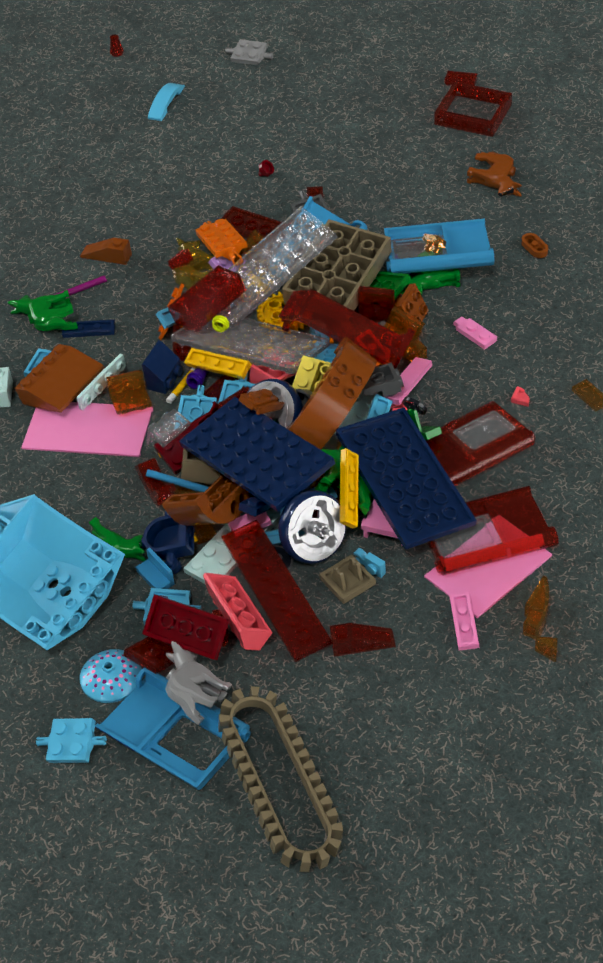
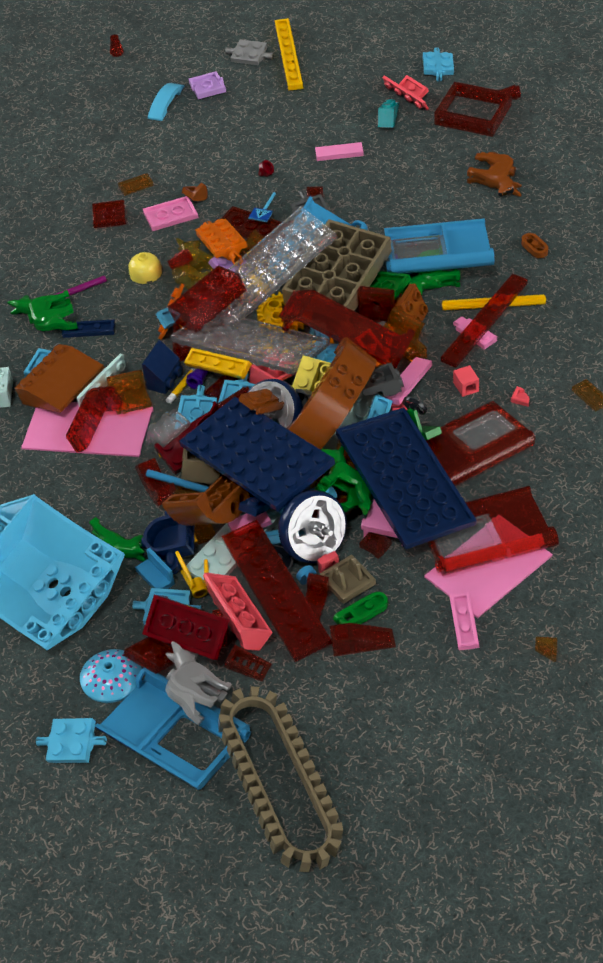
(89, 415): none -> clear red beam
(108, 213): none -> clear red plate
(109, 250): dark orange slope -> none
(135, 184): none -> clear orange tile
(144, 268): none -> light yellow cylinder
(170, 213): none -> bright pink tile
(196, 193): none -> dark orange tile
(197, 584): none -> yellow plant
(207, 85): none -> lavender plate
(220, 323): neon yellow plate -> none
(251, 658): none -> clear red slope
(262, 214): none -> piece
(288, 54): none -> yellow plate
(303, 573): none -> dark azure tile
(317, 592): none -> clear red bracket
(327, 561): none -> coral plate
(339, 151): none -> bright pink tile
(349, 488): yellow tile -> none
(363, 609): none -> green plate
(372, 563): medium azure plate -> none
(375, 544): none -> clear red tile
(387, 113): none -> teal slope
(409, 89): none -> coral bracket
(433, 242): clear orange tile -> none
(438, 64): none -> medium azure plate
(461, 77): clear red plate -> none
(466, 381): none -> coral brick
(481, 302): none -> yellow axle
(484, 320): none -> clear red tile
(515, 90): none -> clear red cone
(537, 610): clear orange slope -> none

